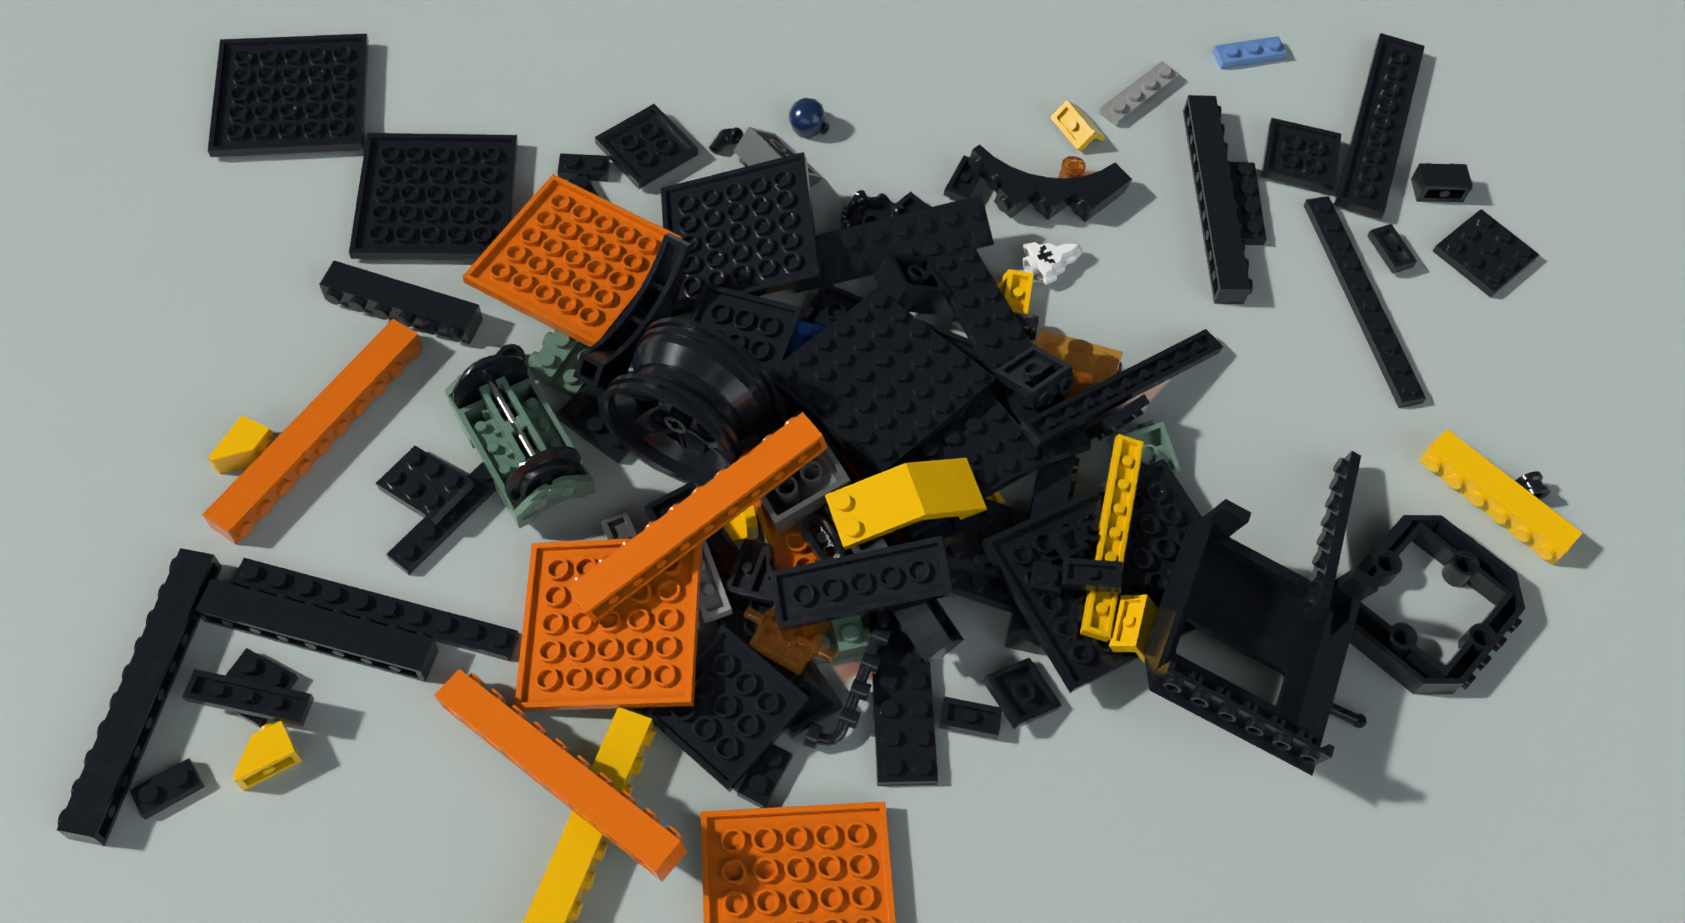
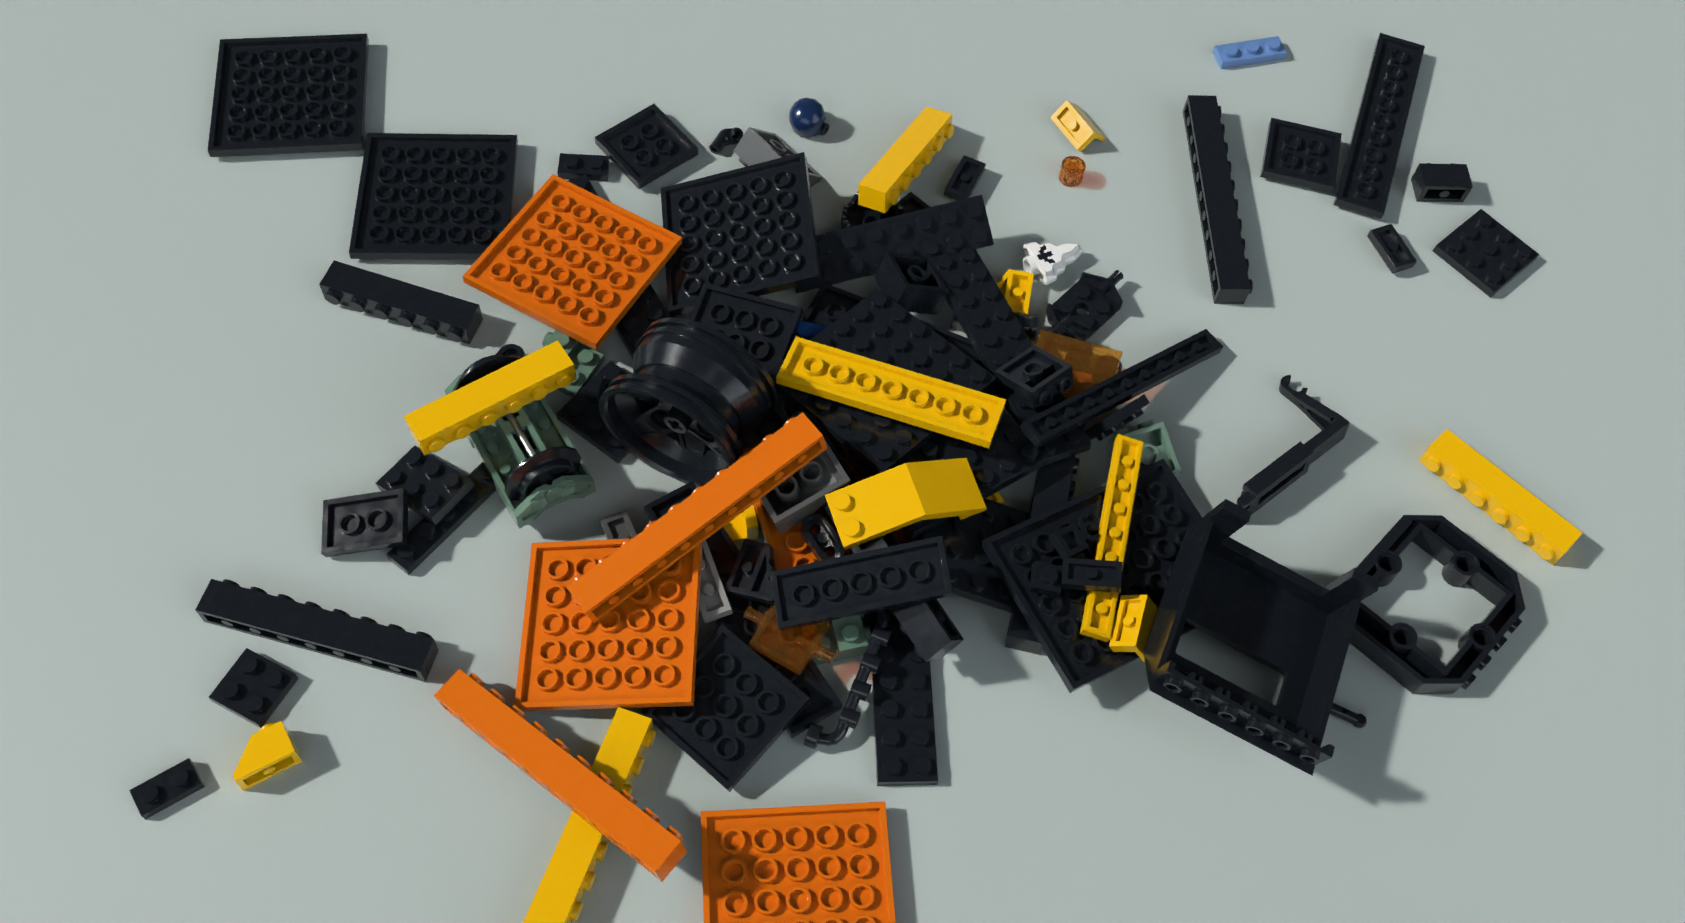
(139, 700): black brick -> none
(241, 445): yellow slope -> none
(248, 697): black plate -> none
(313, 432): orange brick -> none
(365, 522): none -> black plate
(385, 610): black plate -> none
(490, 398): none -> yellow brick
(655, 299): black arch -> none
(765, 776): black plate -> none
(891, 391): none -> yellow plate
(905, 160): none -> yellow brick
(970, 718): black plate -> none
(1021, 693): black tile -> none
(1048, 195): black arch -> none
(1090, 293): none -> black plate
(1139, 94): light grey plate -> none
(1249, 202): black plate -> none
(1296, 460): none -> black hinge
(1331, 539): black plate -> none
(1364, 303): black plate -> none
(1533, 483): black wheel -> none

